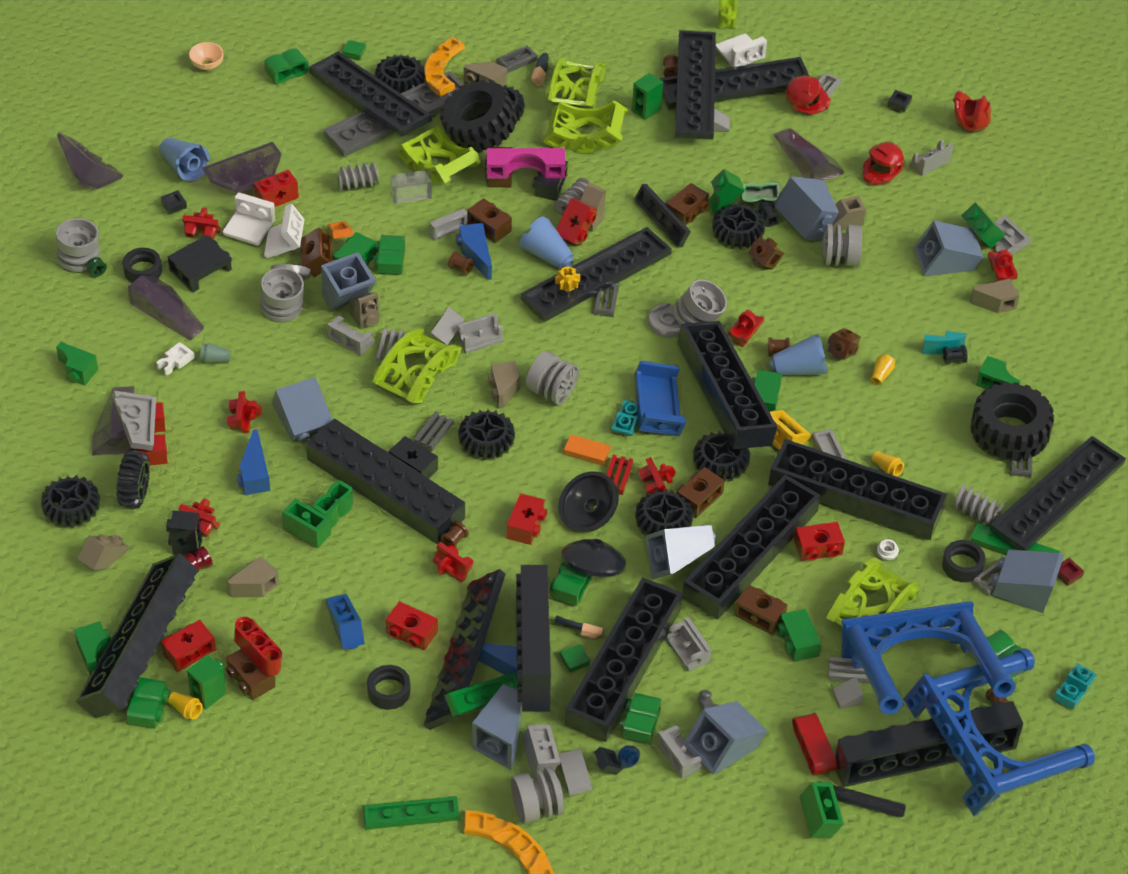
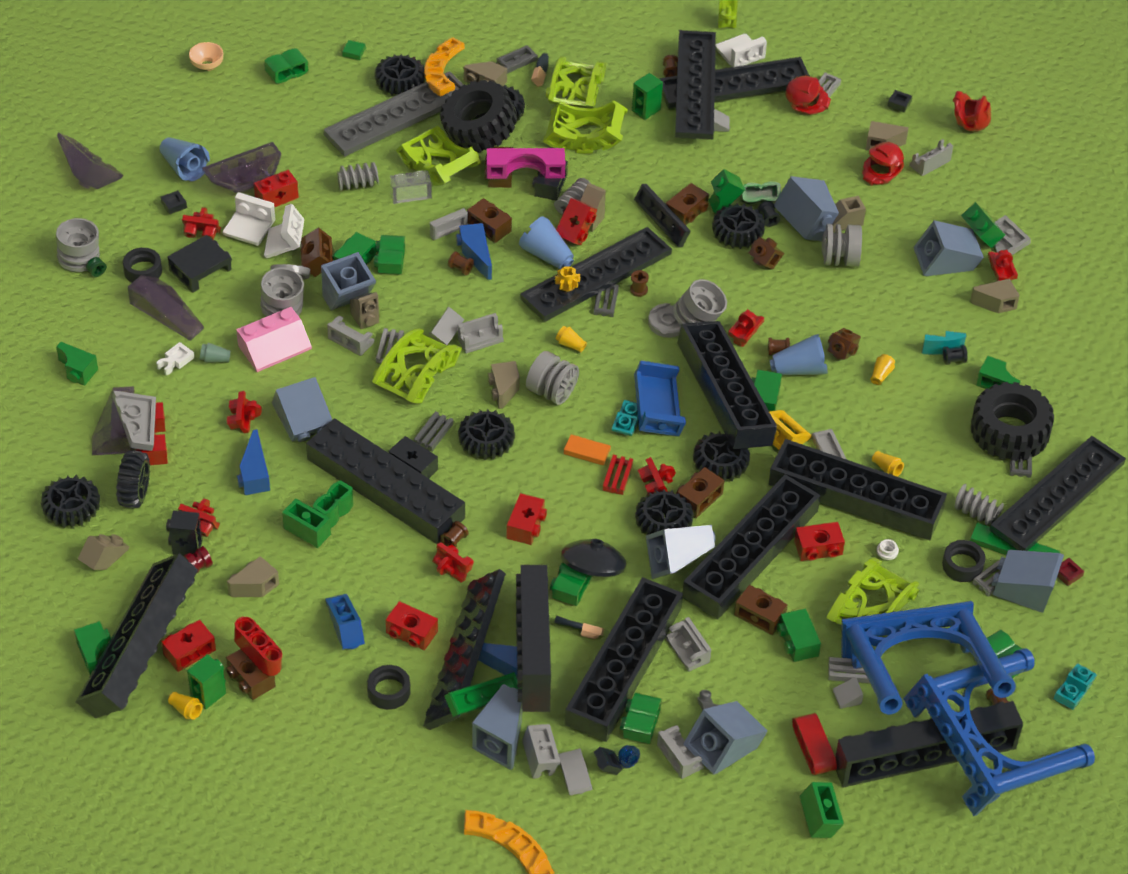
(148, 703): green brick -> none
(273, 339): none -> bright pink slope
(339, 229): orange tile -> none
(370, 94): black plate -> none
(411, 812): green tile -> none
(539, 794): light grey wheel -> none
(569, 338): none -> yellow cone
(575, 658): green tile -> none
(582, 496): black dish -> none
(639, 281): none -> reddish brown bush
(808, 157): wedge -> none
(869, 801): black axle -> none
(884, 132): none -> dark tan slope

